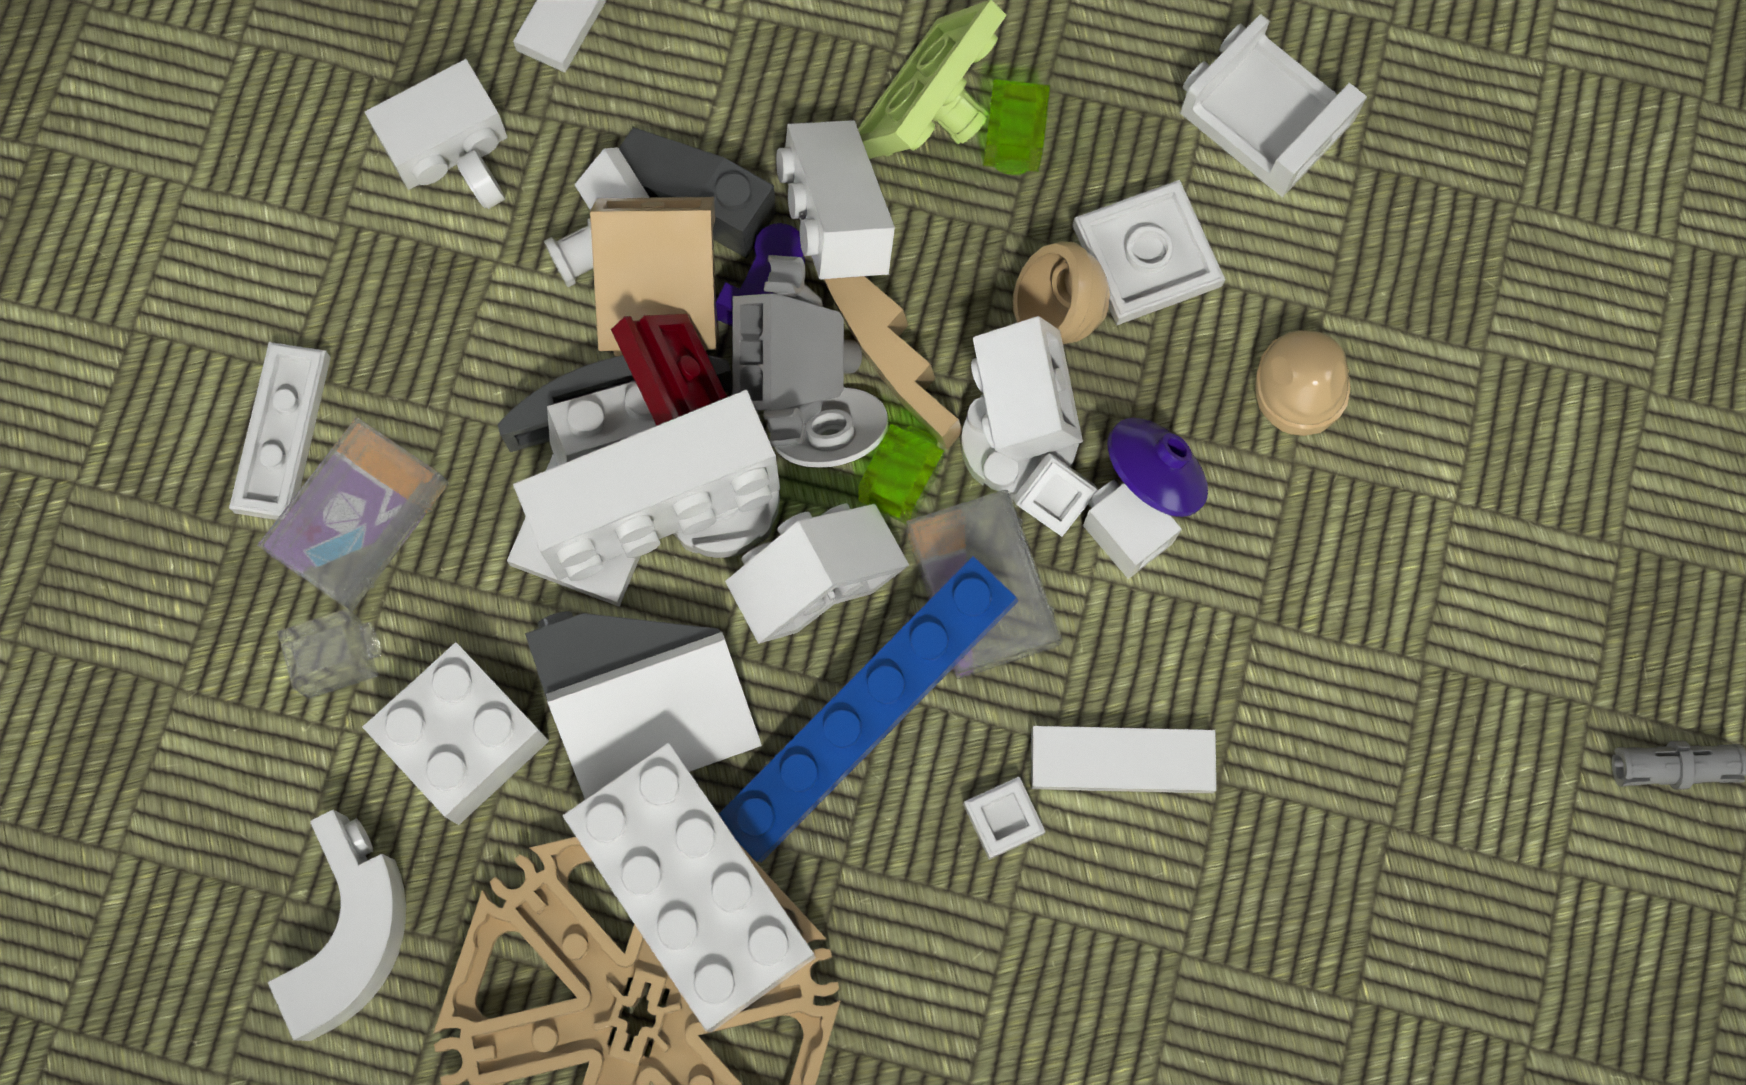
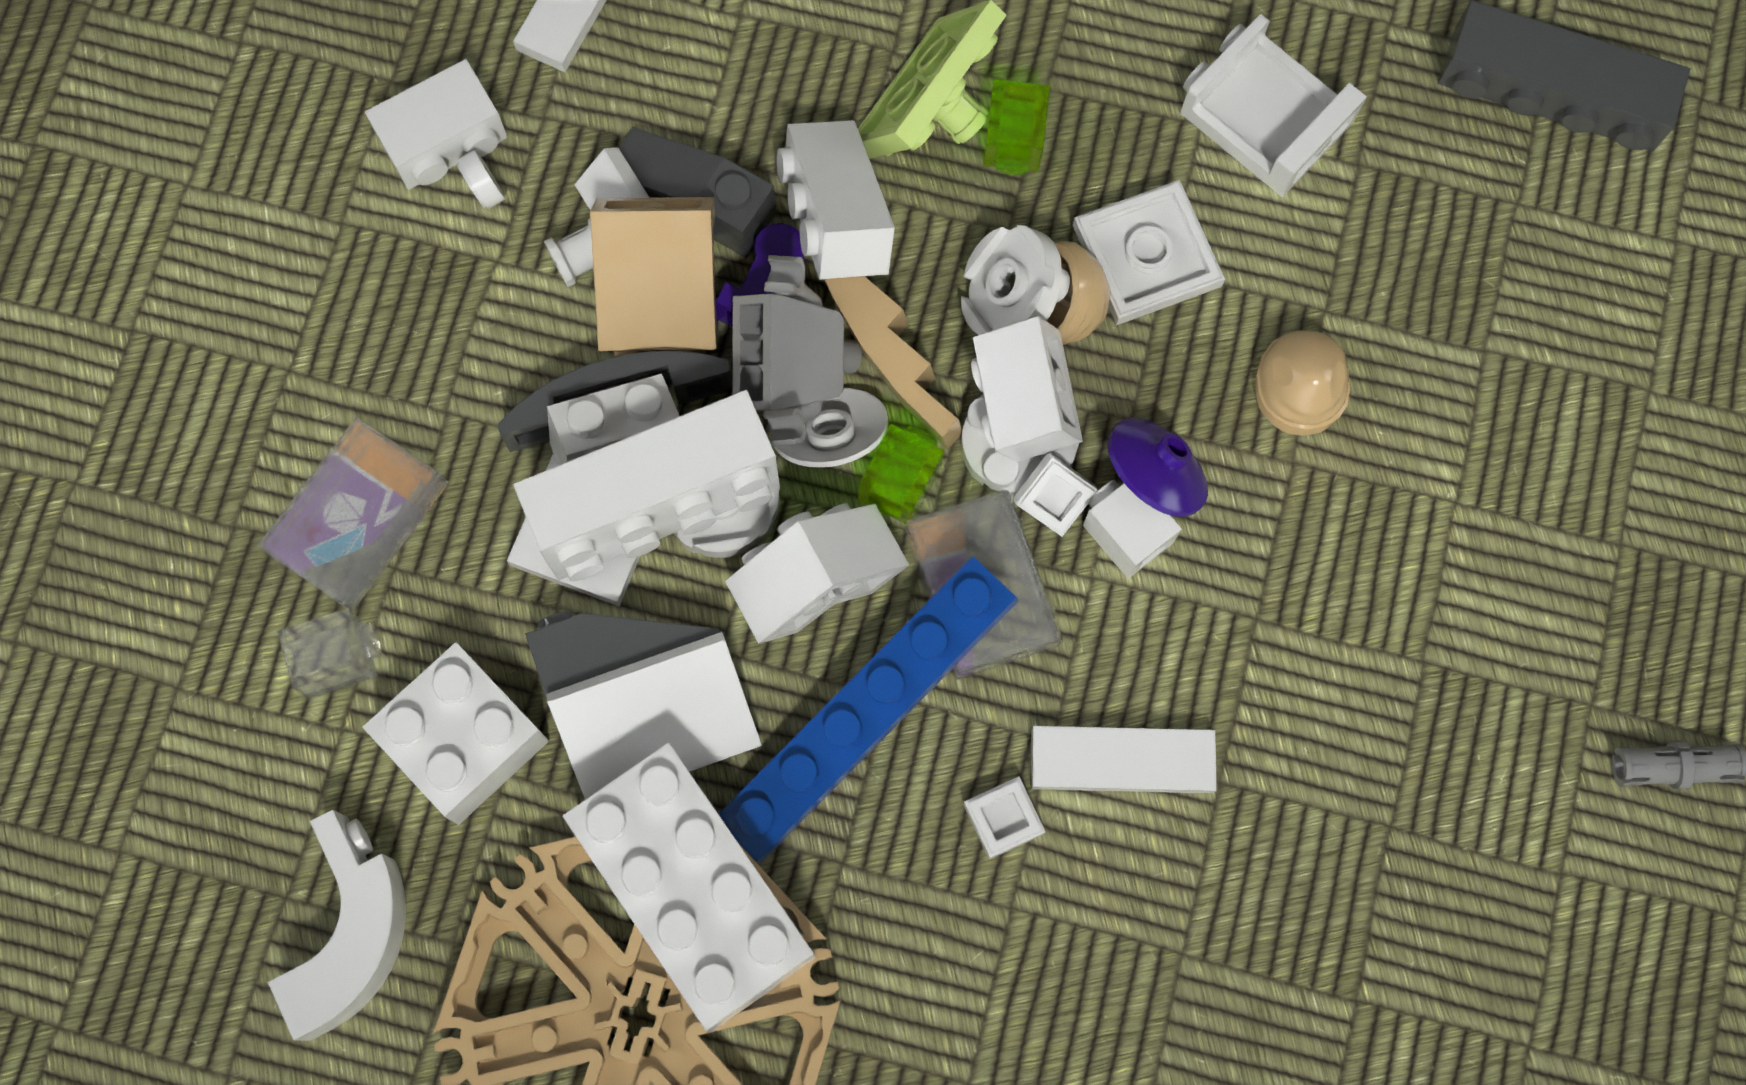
(280, 430): white tile -> none
(668, 364): dark red plate -> none
(1037, 285): none -> white plate
(1564, 77): none -> dark grey brick

